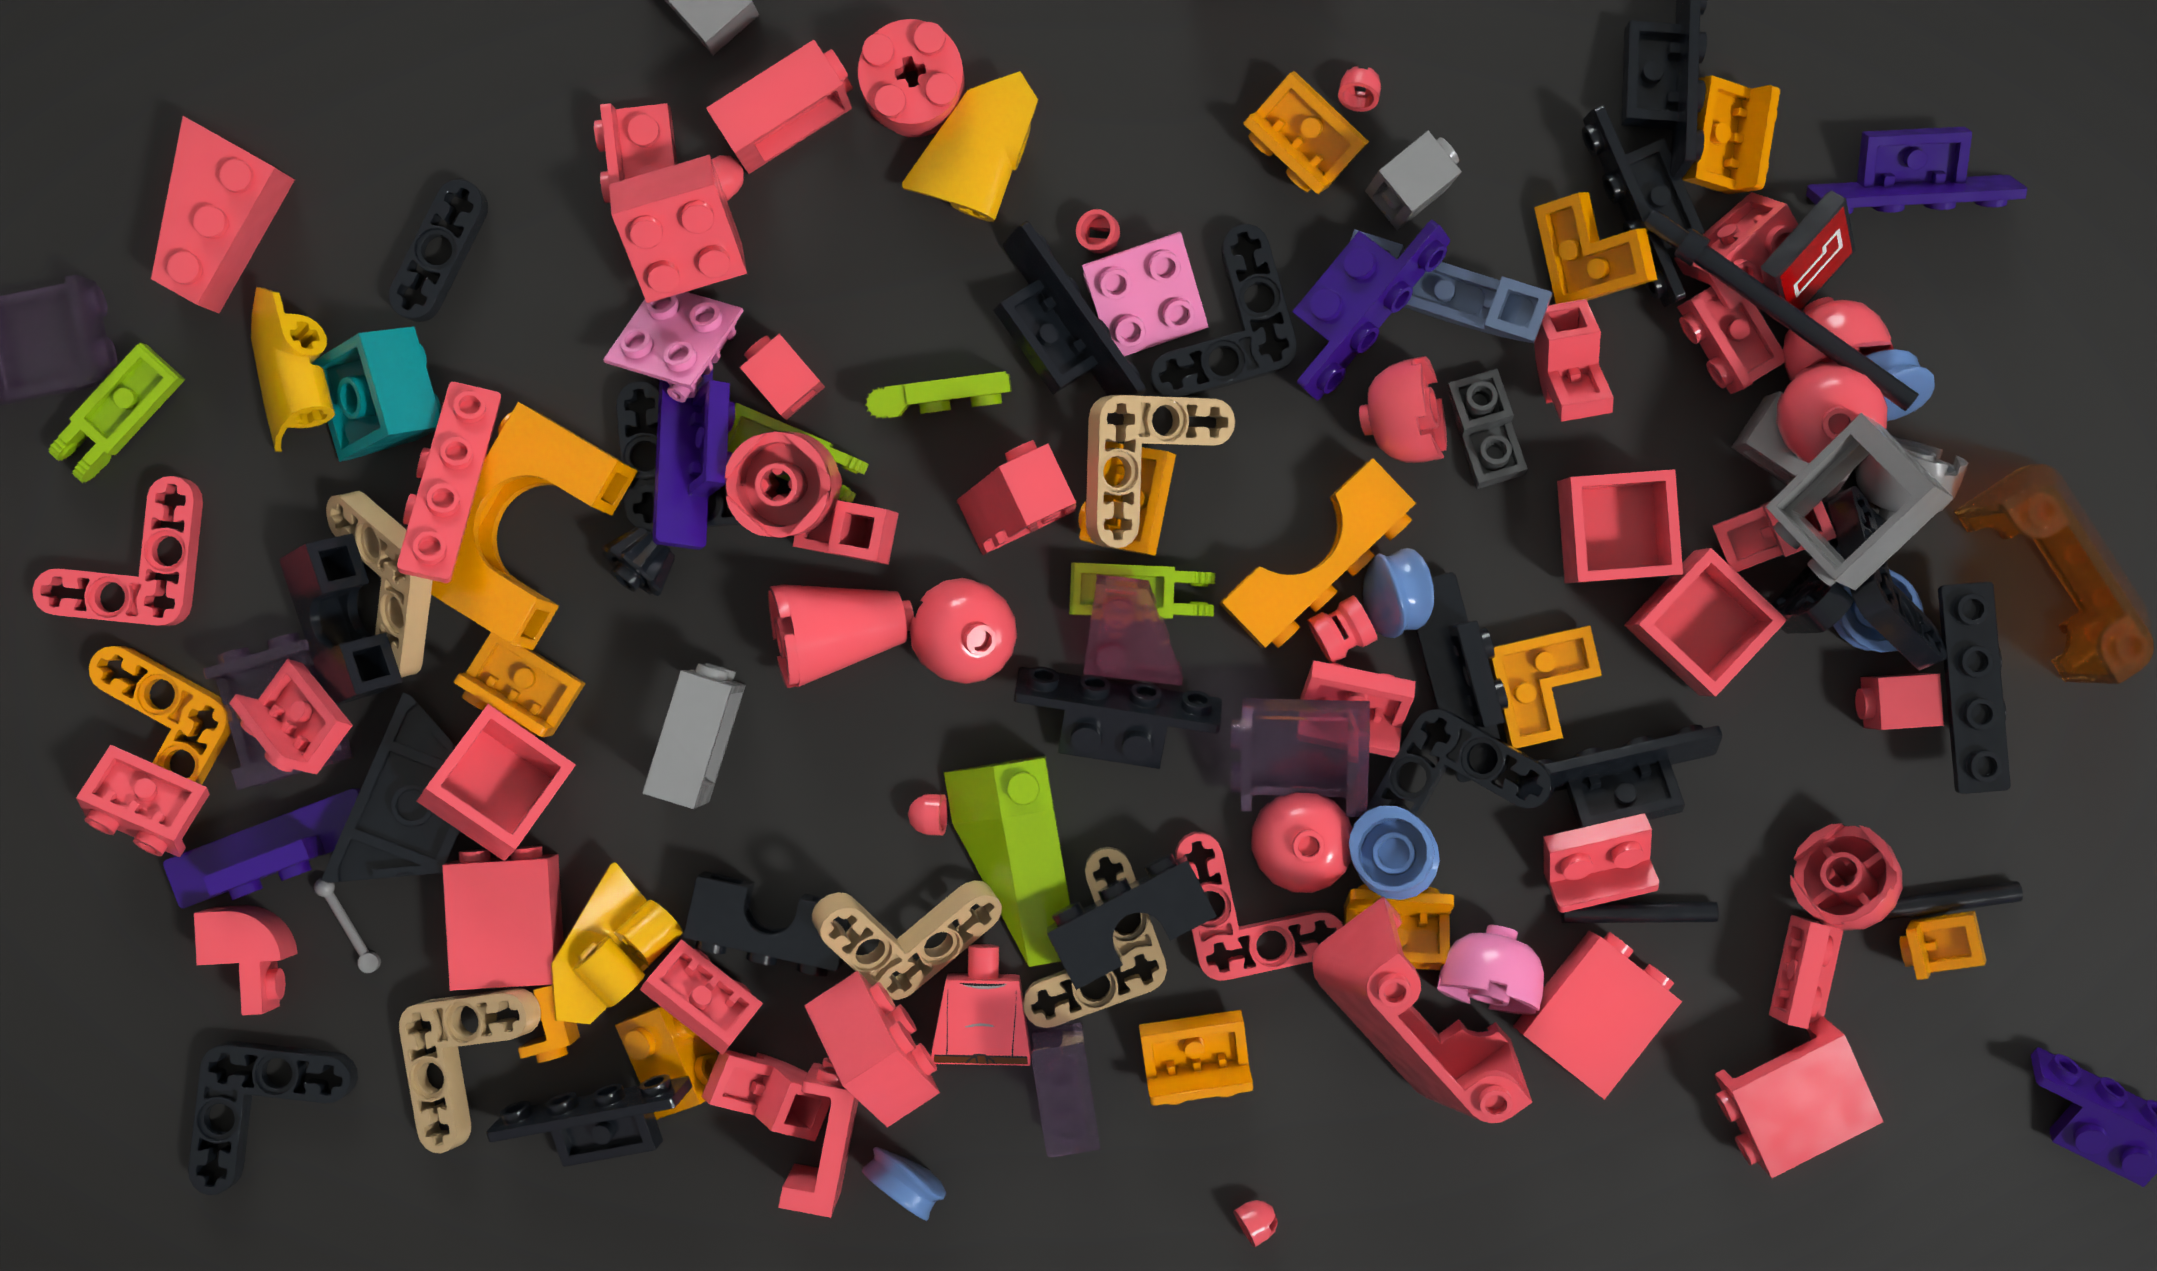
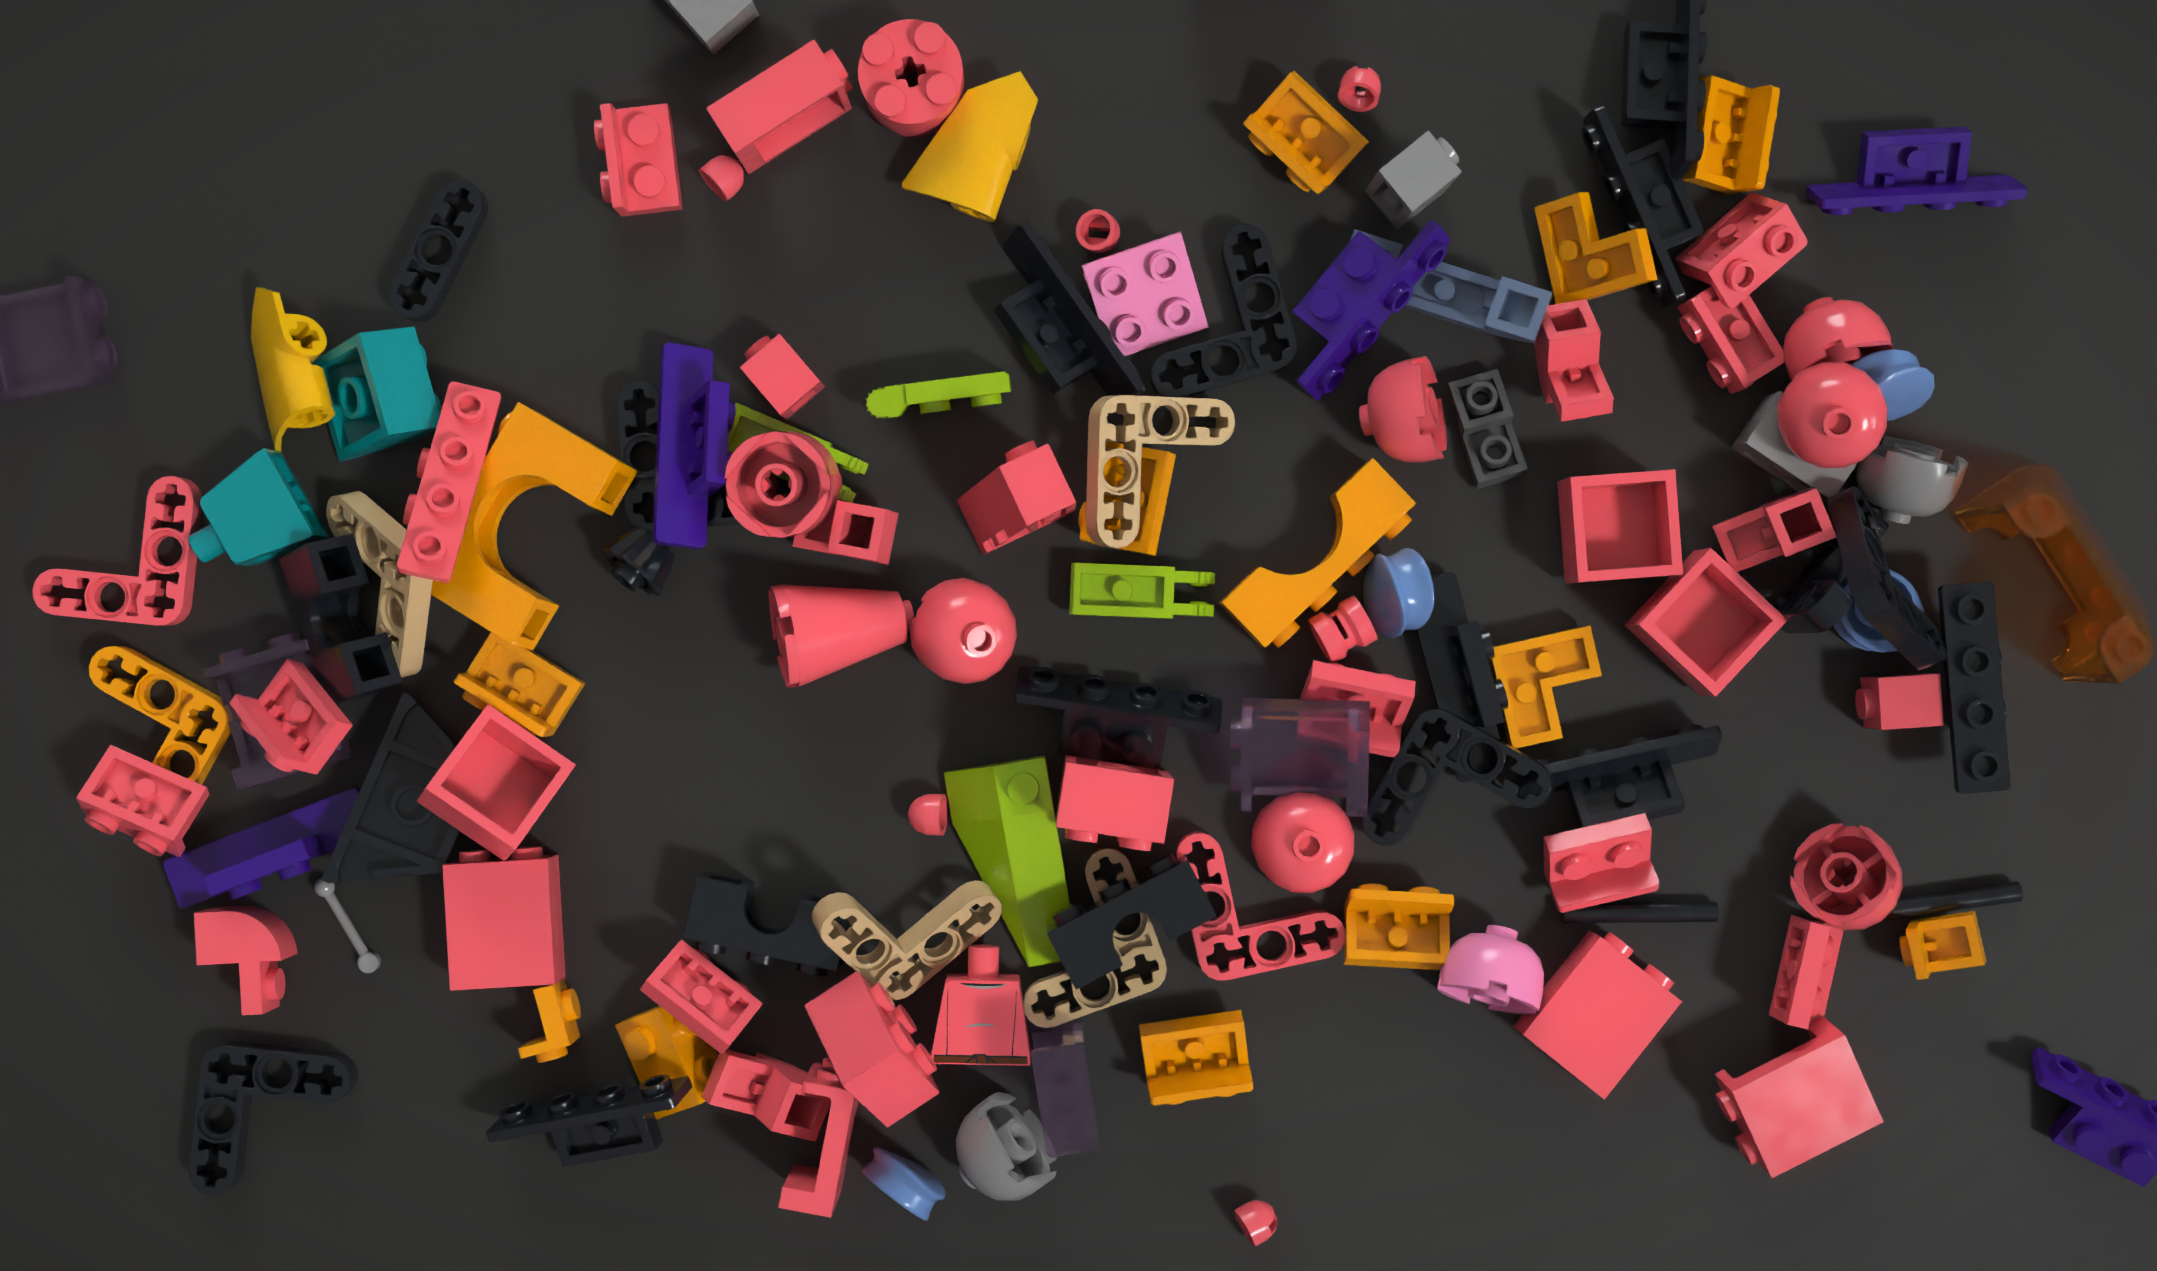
(117, 410): lime hinge -> none
(214, 215): coral wedge -> none
(257, 513): none -> teal torso
(446, 1035): tan beam -> none
(608, 948): yellow panel -> none
(676, 340): bright pink hinge -> none
(677, 228): coral piece -> none
(695, 736): light grey window -> none
(1003, 1150): none -> light grey cylinder
(1114, 802): none -> coral brick
(1128, 634): clear pink wing -> none
(1376, 989): coral windscreen -> none
(1393, 852): medium blue piece -> none
(1694, 248): black bar -> none
(1811, 252): tile -> none
(1825, 472): light grey window -> none

